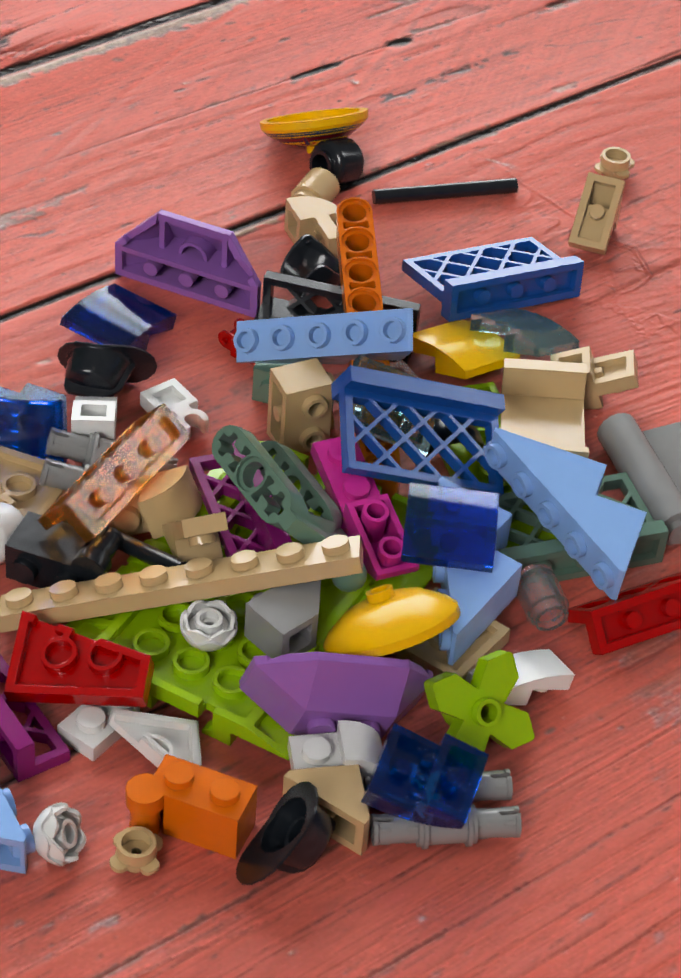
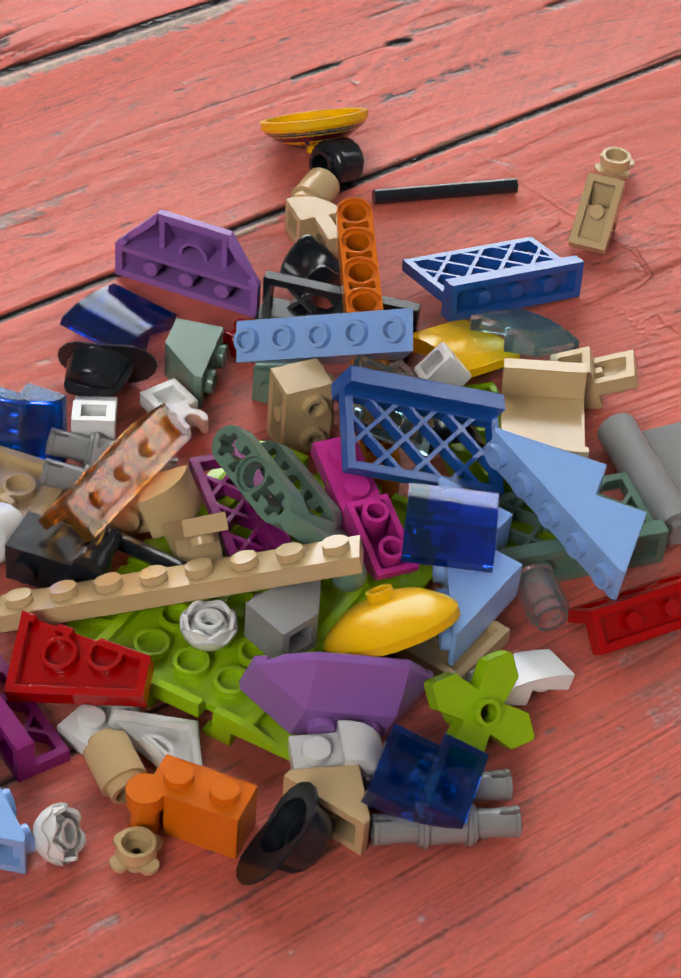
(112, 762): none -> tan brick
(194, 355): none -> sand green slope
(443, 367): none -> white slope

